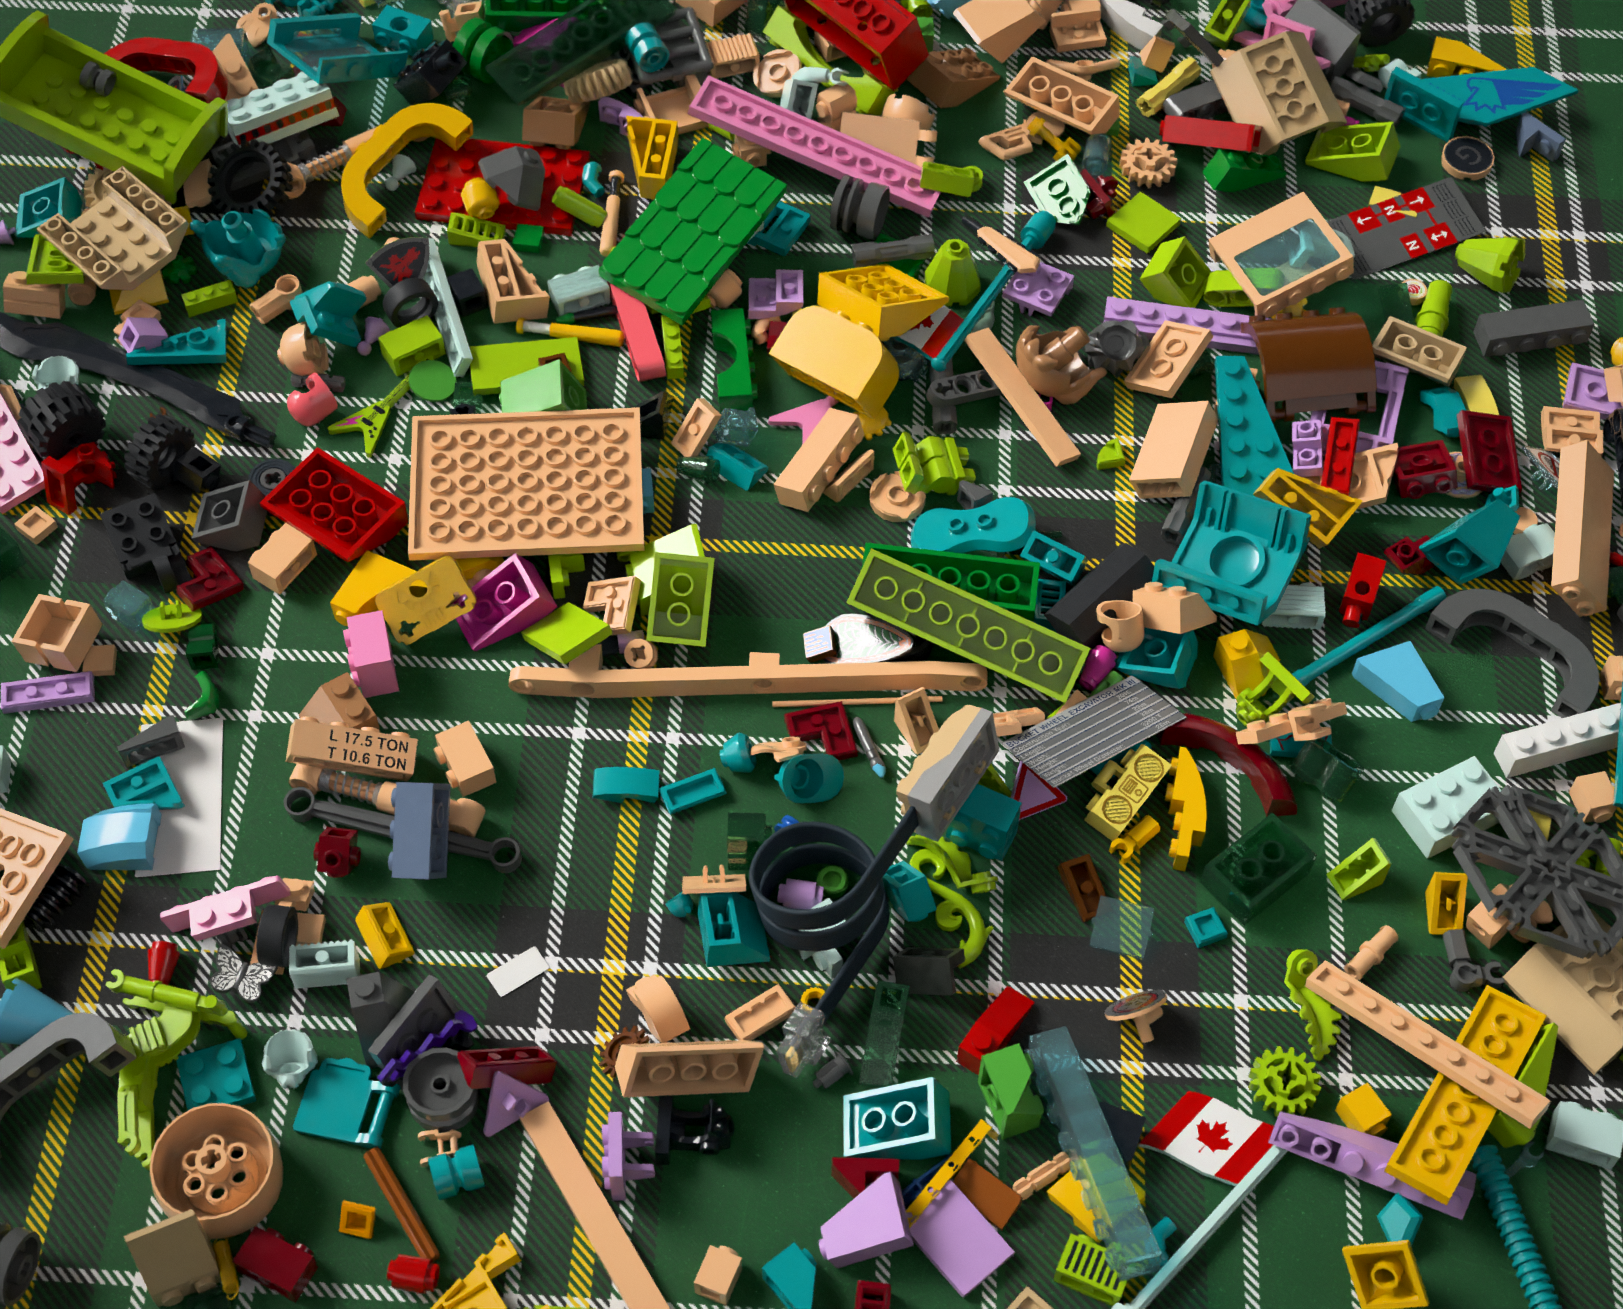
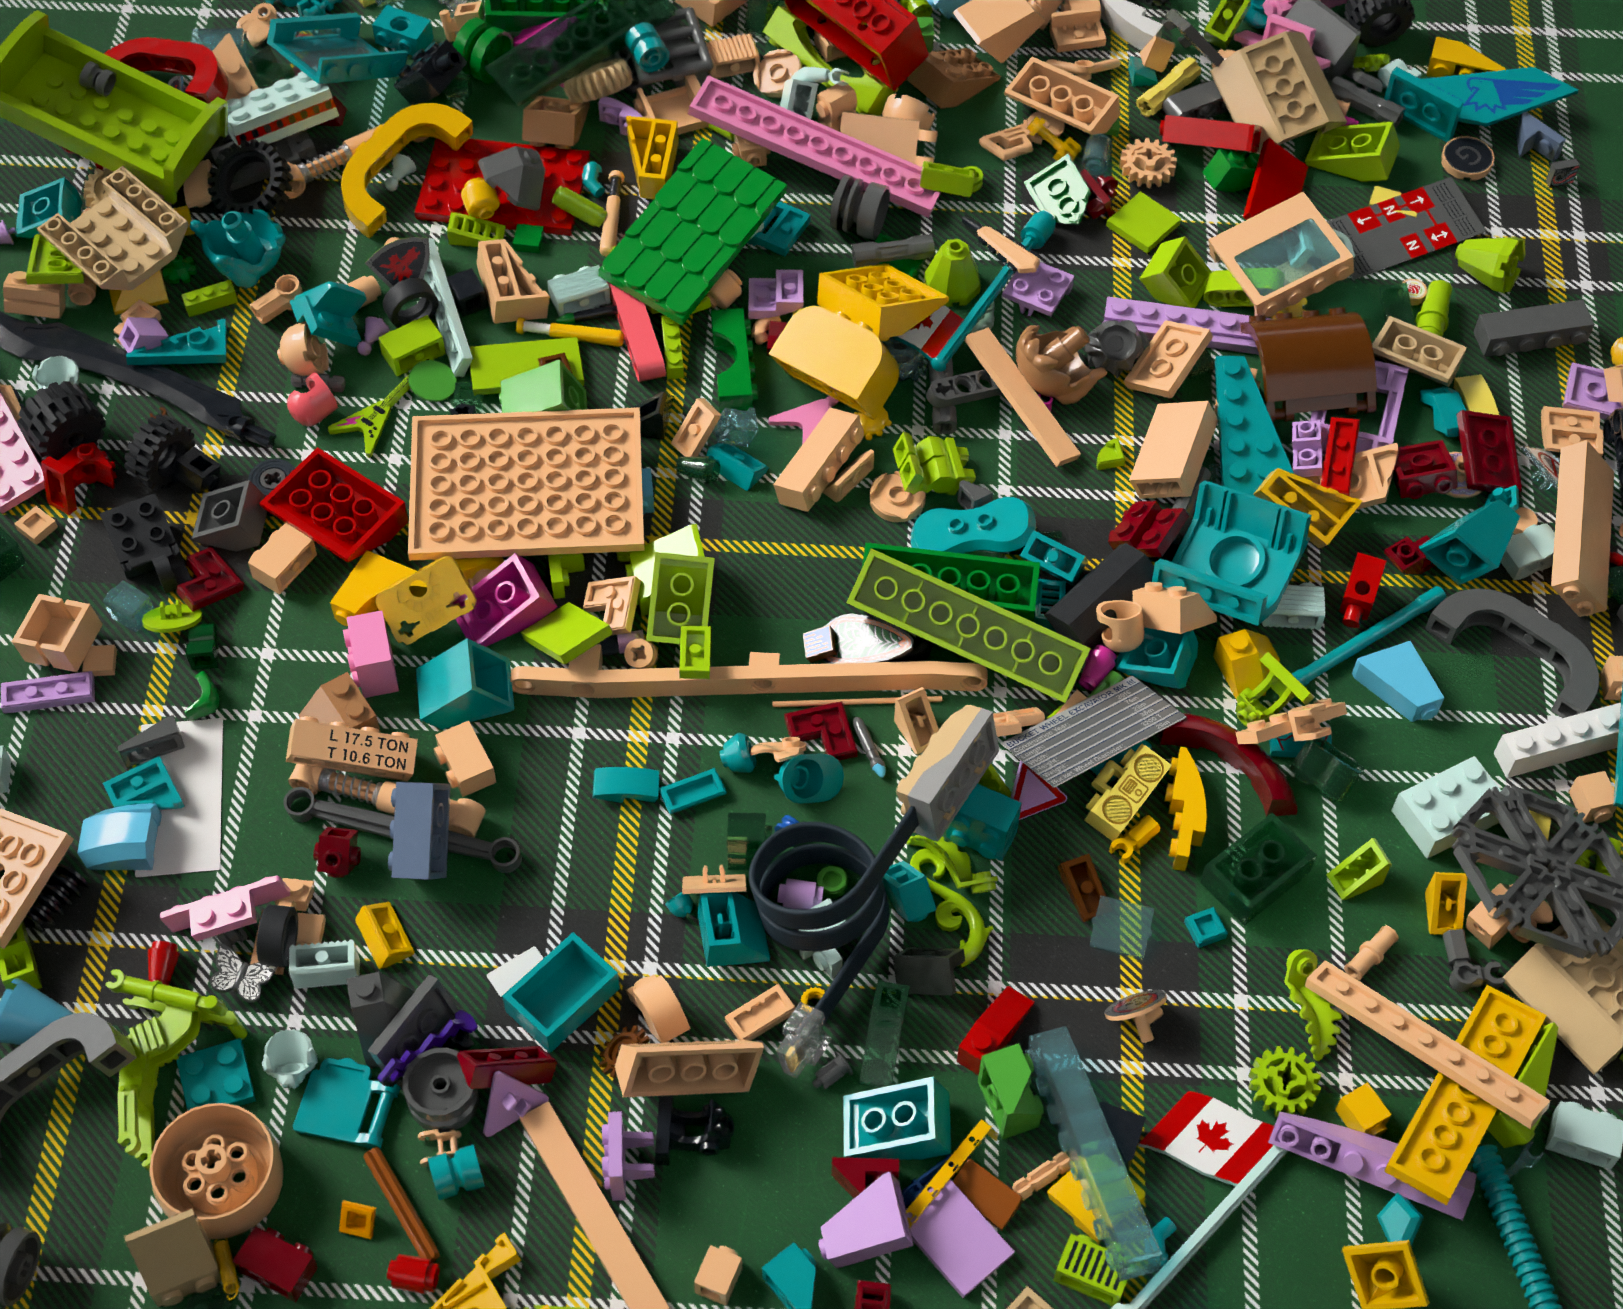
(464, 685): none -> teal slope
(561, 992): none -> teal piece
(695, 652): none -> lime slope
(1148, 528): none -> dark red plate
(1275, 180): none -> red tile
(1562, 172): none -> dark grey tile

